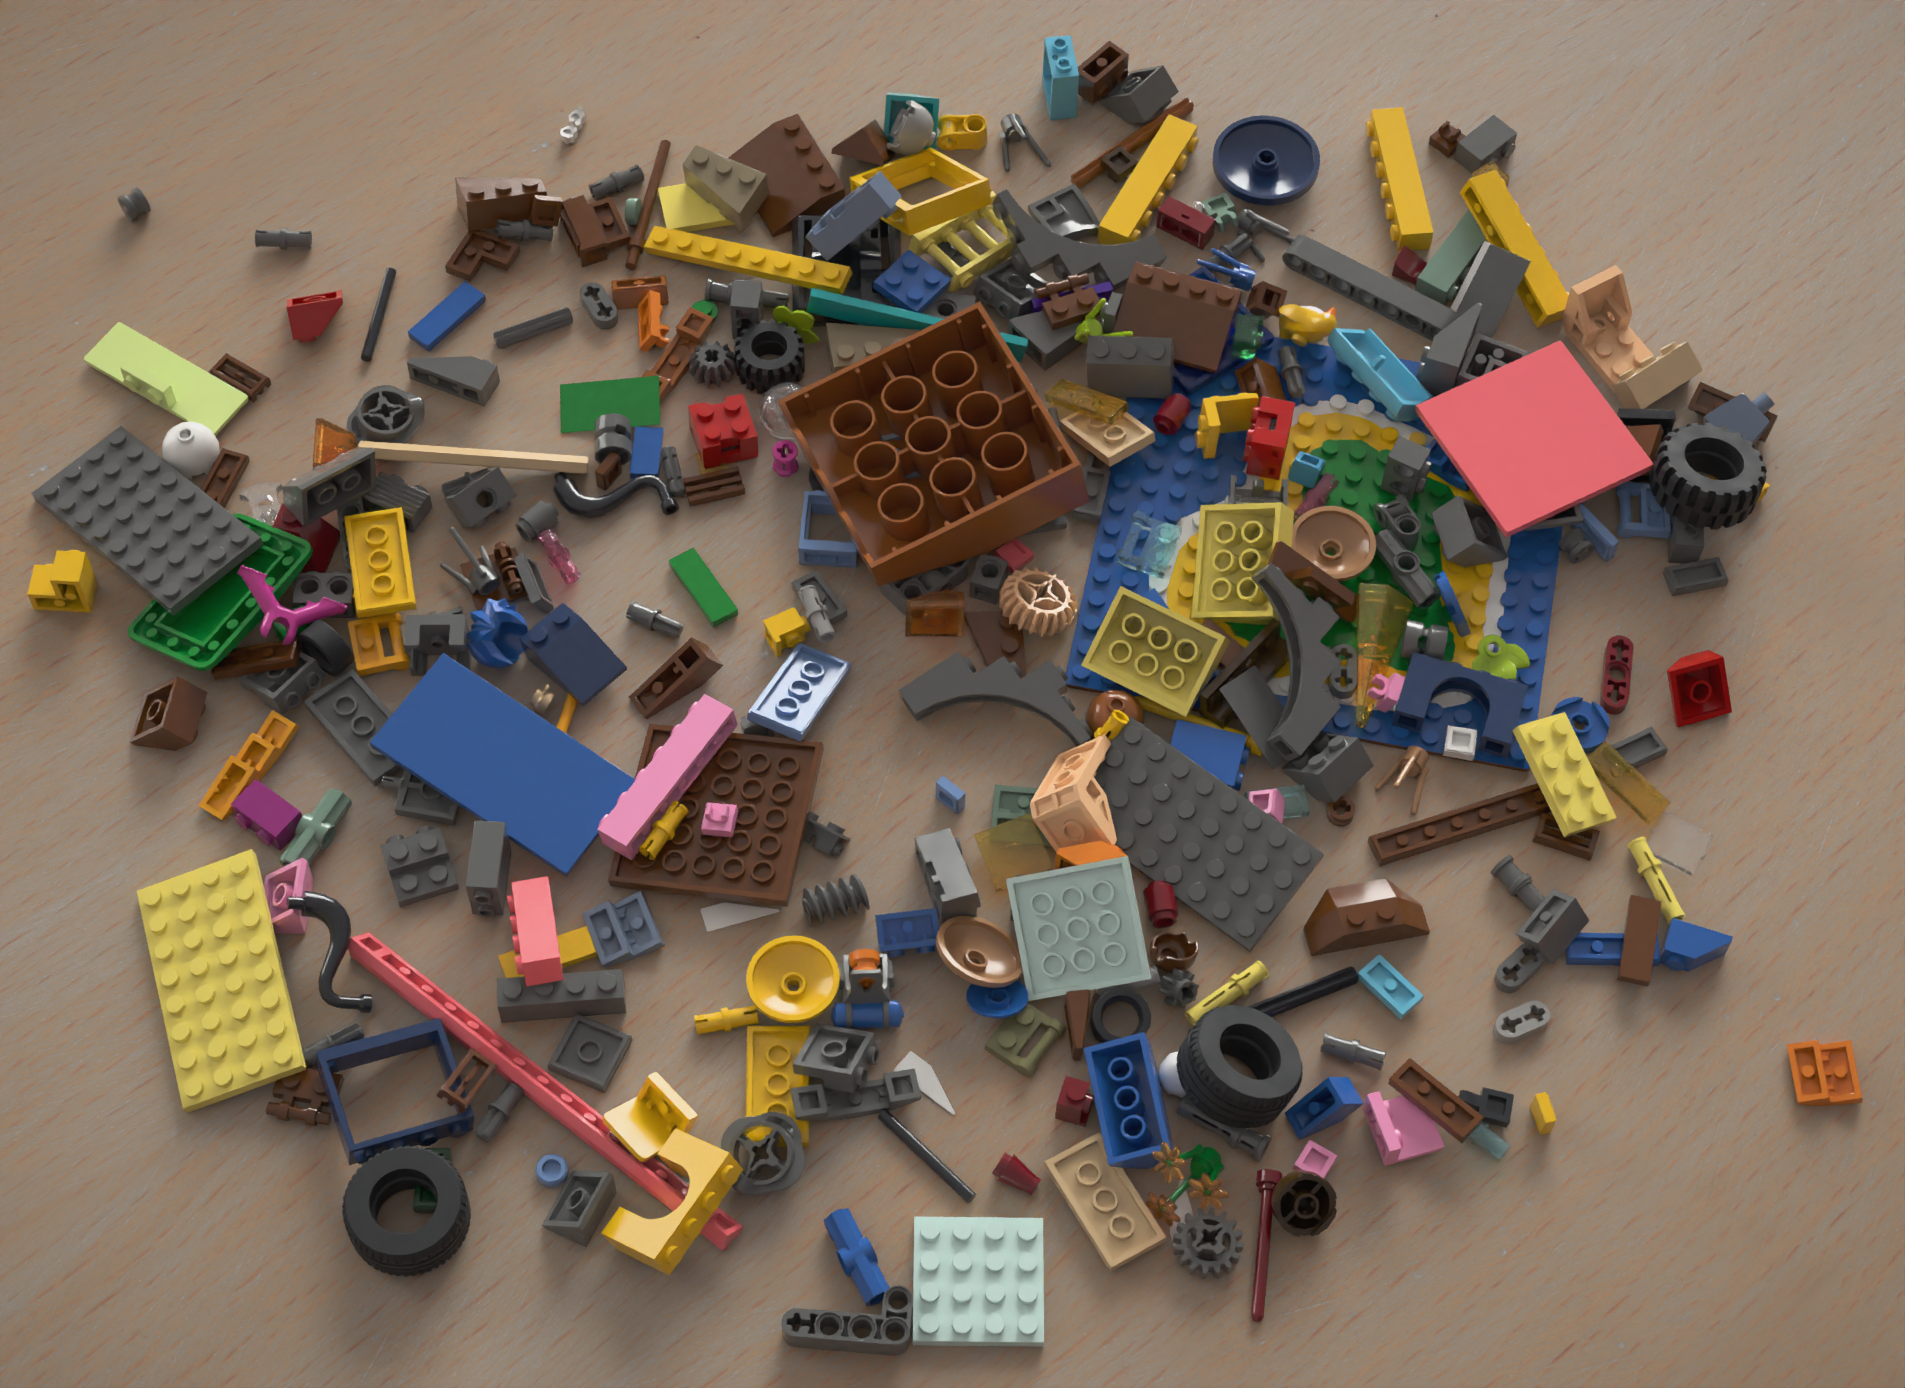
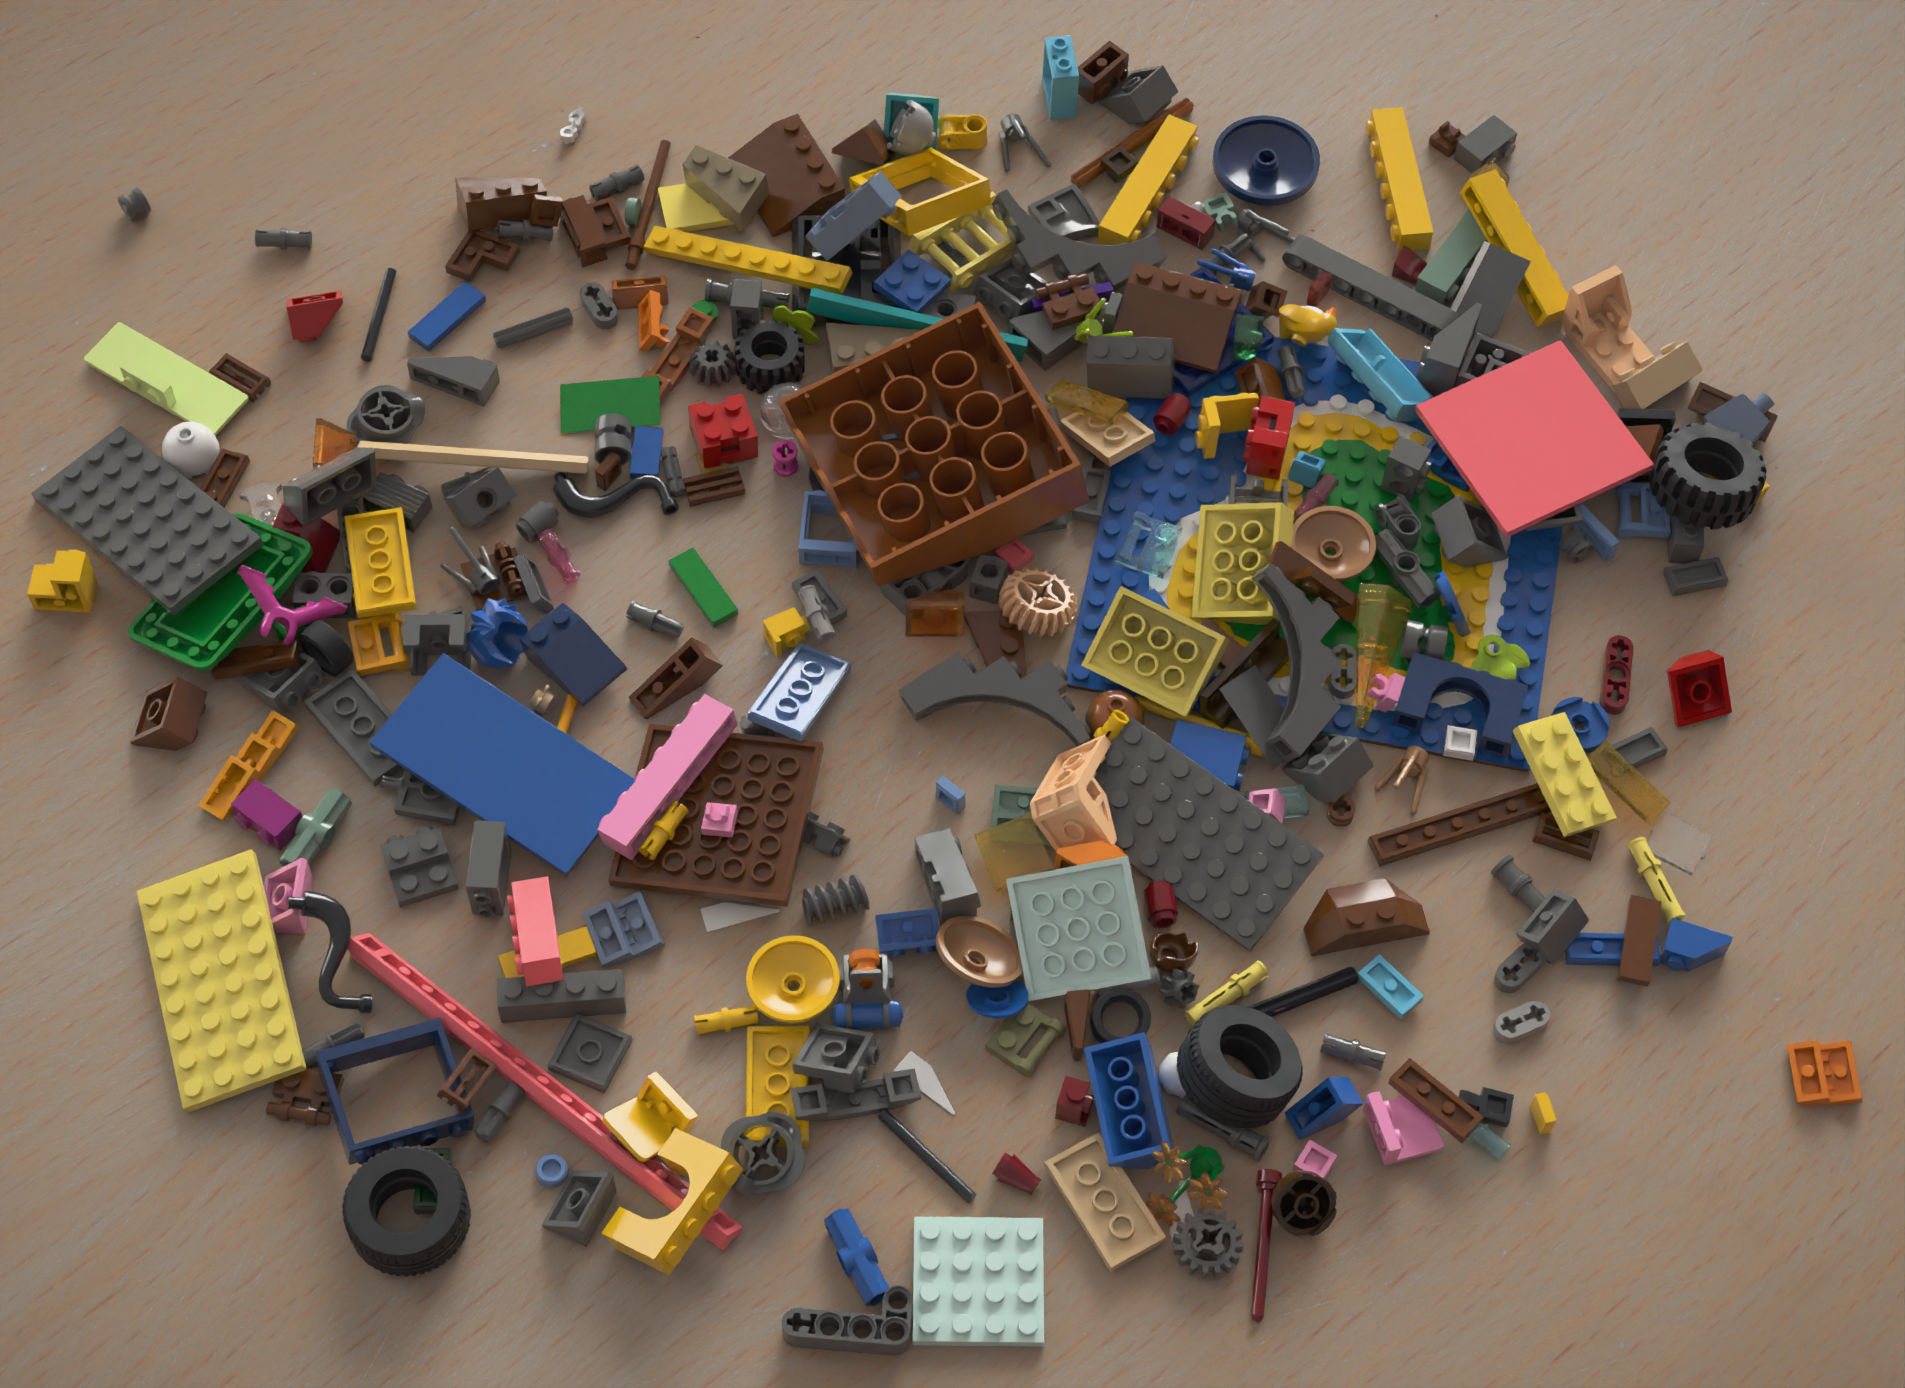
(1319, 289): none -> clear red tile

